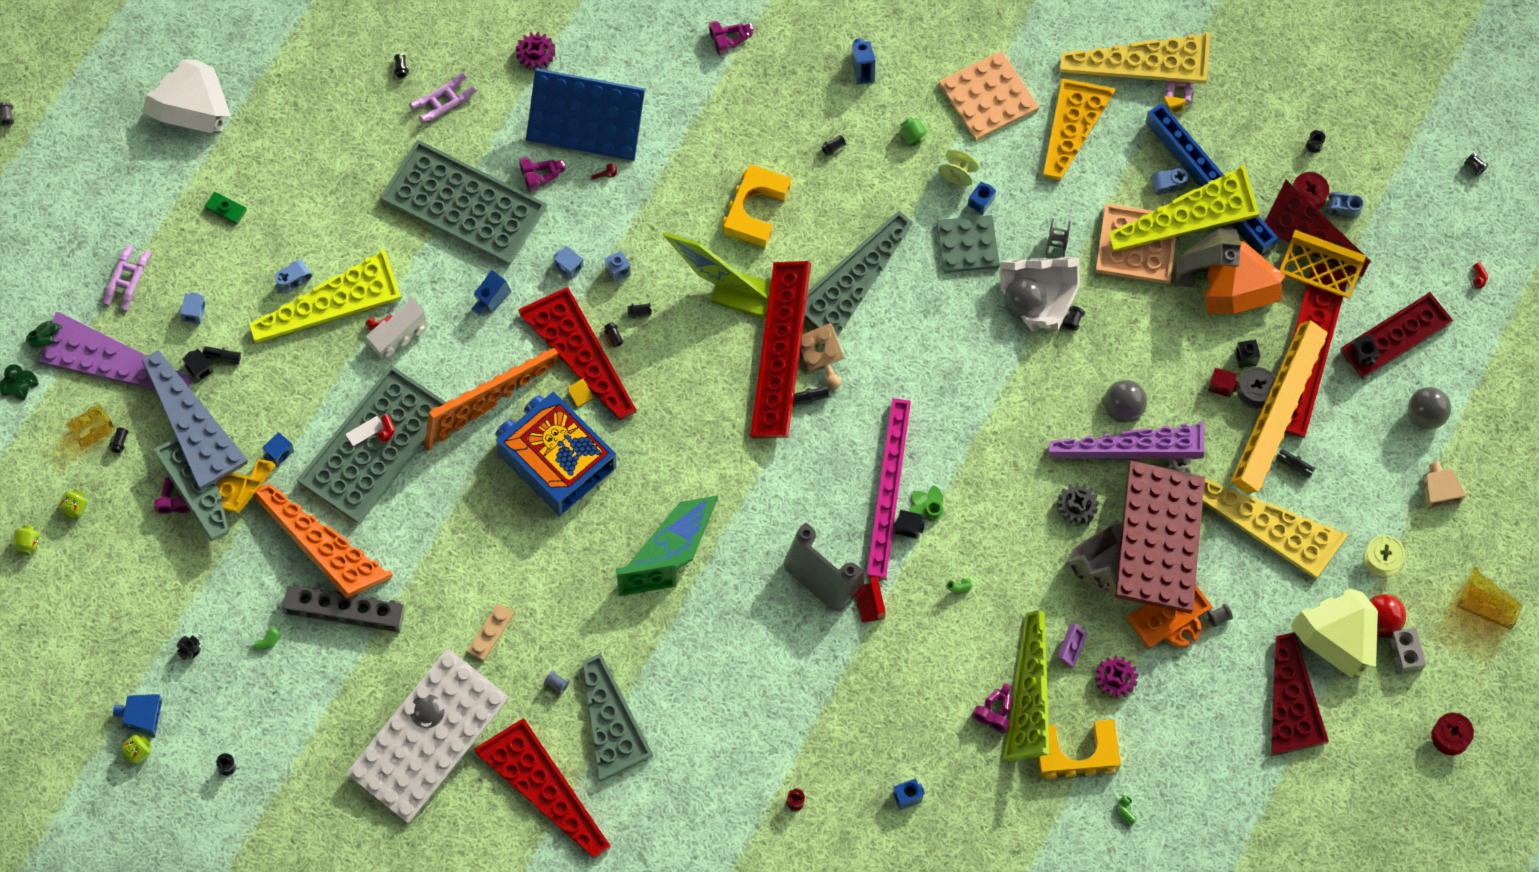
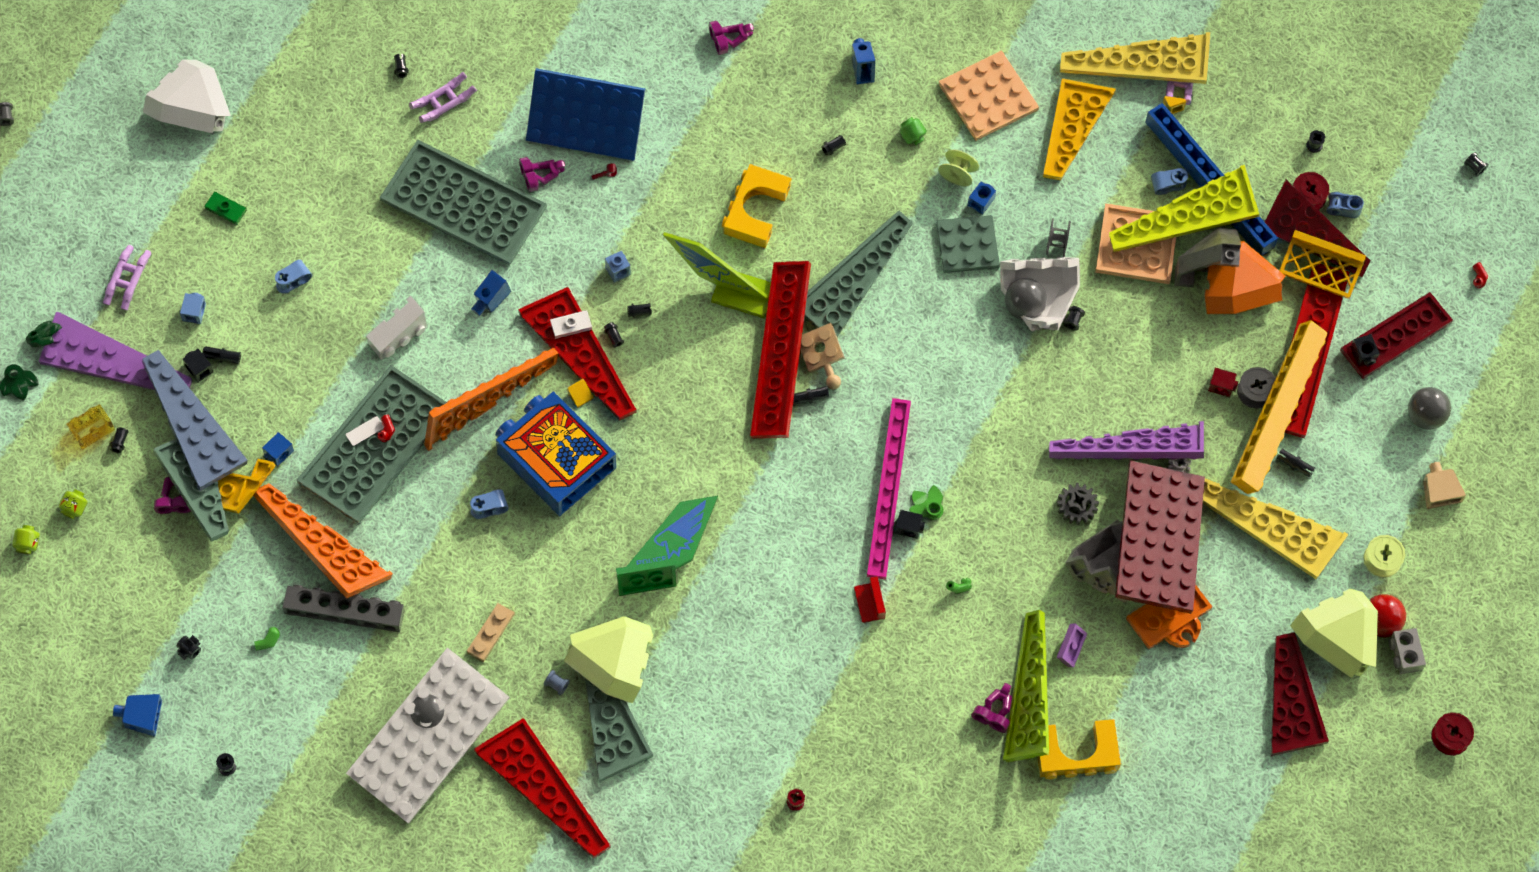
(136, 749): lime head -> none
(352, 292): neon yellow wing -> none
(372, 324): red arm -> none
(490, 504): none -> medium blue piece
(535, 51): magenta gear -> none
(568, 262): medium blue brick -> none
(571, 324): none -> white plate
(612, 656): none -> yellowish green panel
(818, 575): dark grey windscreen -> none
(904, 801): blue brick -> none
(1121, 669): magenta gear -> none
(1124, 809): bright green arm -> none
(1125, 401): dark grey piece -> none
(1220, 615): dark grey bush -> none
(1247, 353): black brick -> none
(1489, 601): clear yellow wedge -> none

